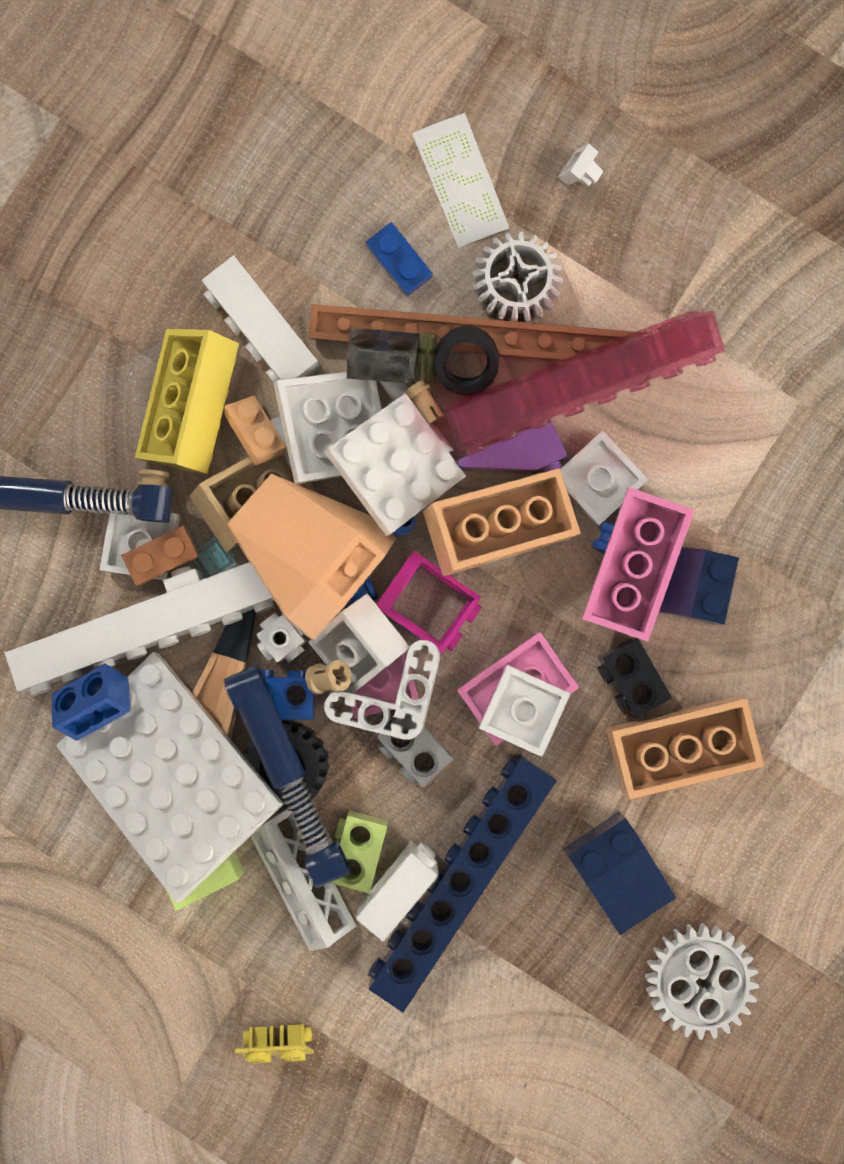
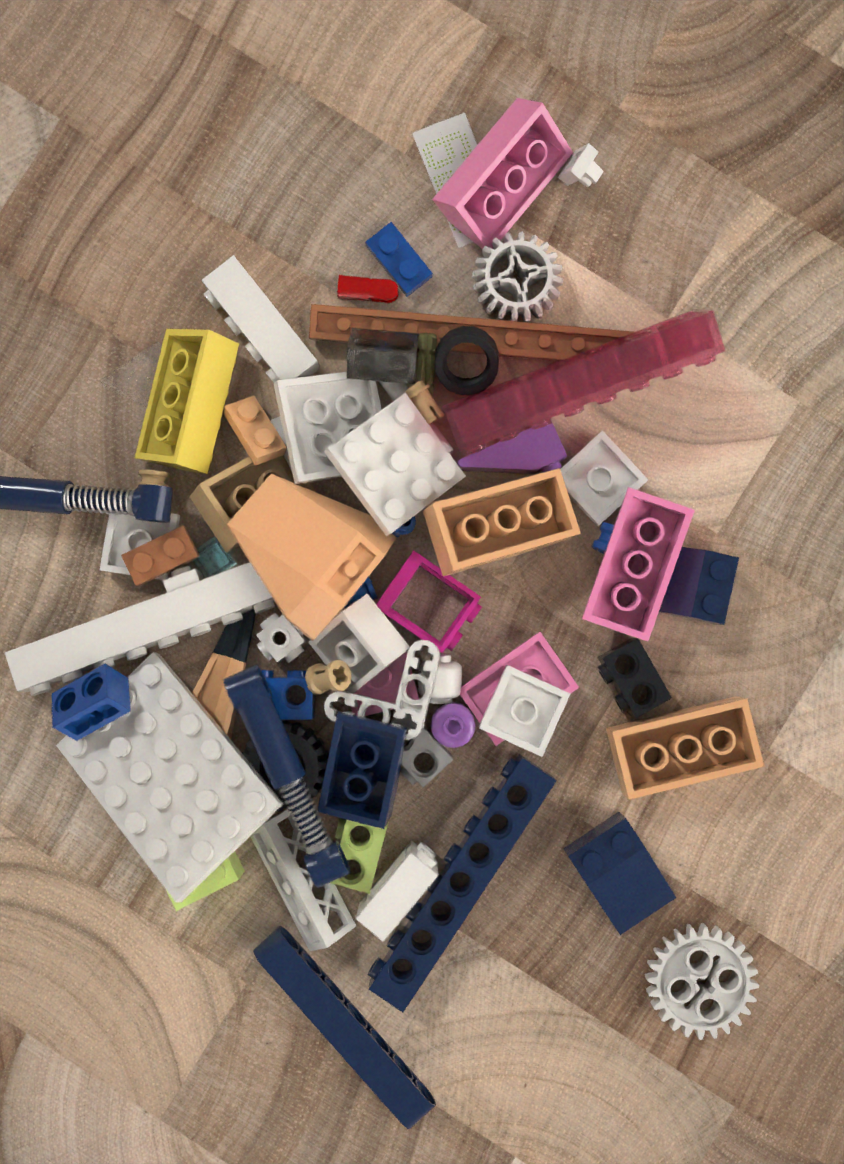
(258, 1044): light yellow hinge -> none
(344, 1027): none -> dark blue beam
(362, 770): none -> dark blue slope
(367, 289): none -> red bar
(447, 680): none -> white head
(453, 725): none -> medium lavender head
(504, 173): none -> bright pink slope

